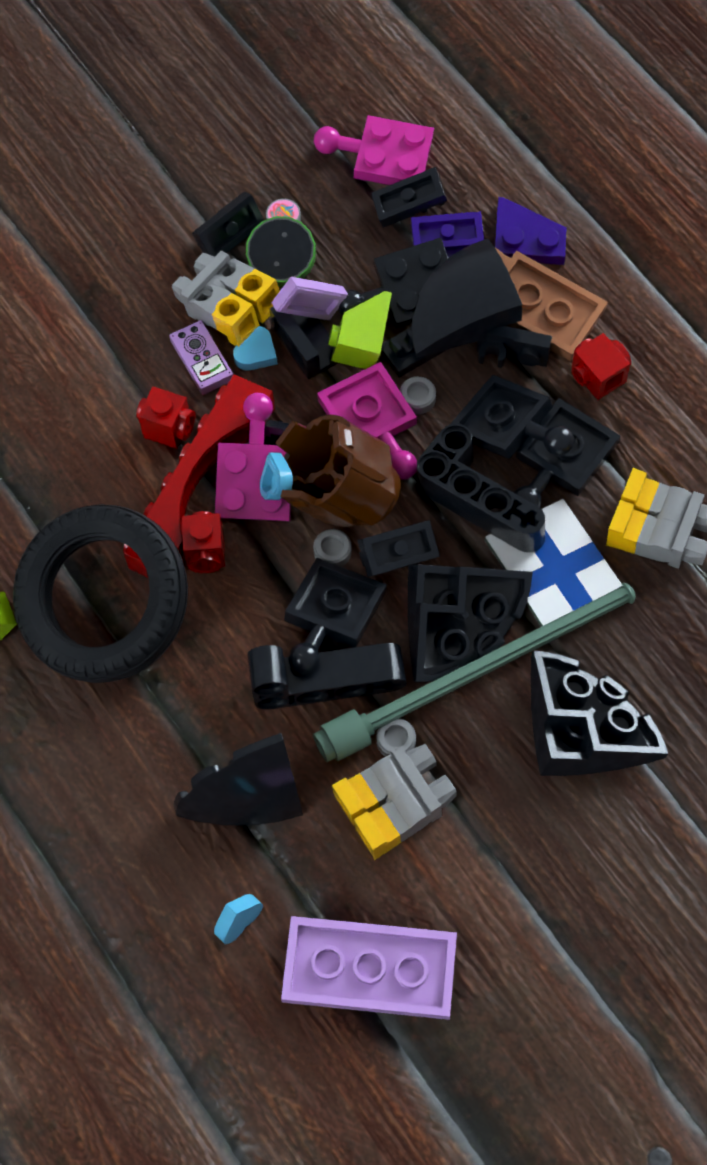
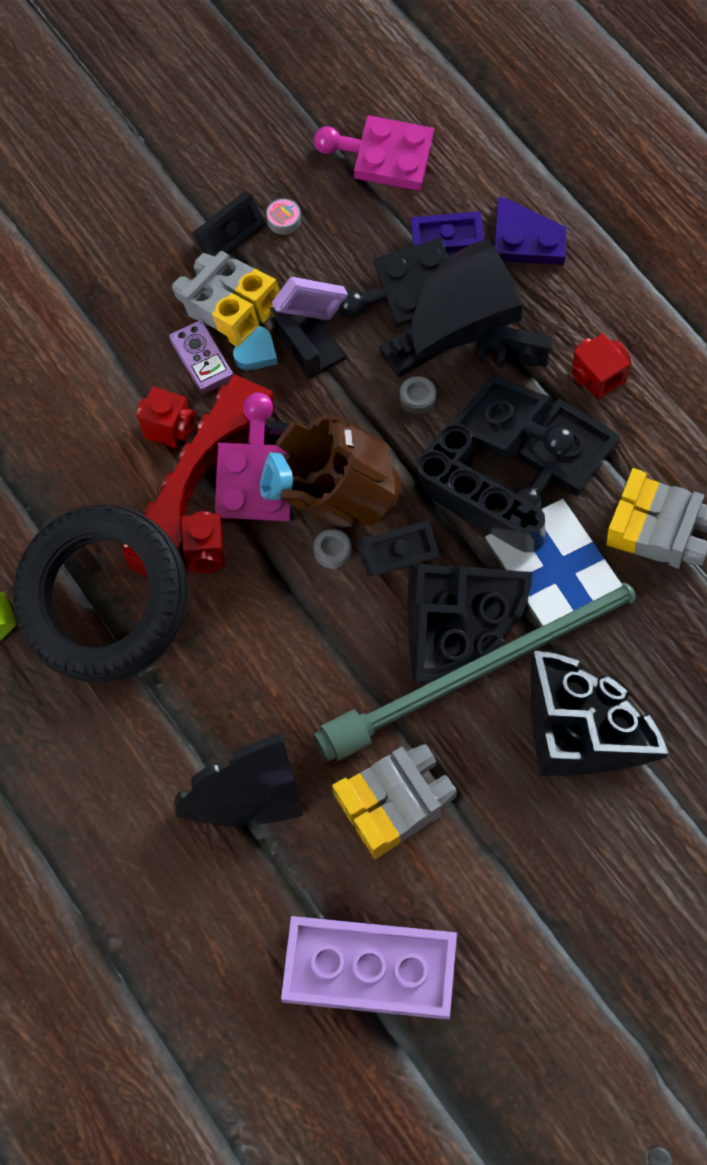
(236, 917): medium azure tile -> none
(281, 249): black tile -> none
(333, 606): black plate -> none
(338, 675): black beam -> none
(361, 333): lime slope -> none
(377, 407): dark pink plate -> none
(395, 735): light grey tile -> none
(409, 197): black plate -> none
(553, 304): nougat tile -> none

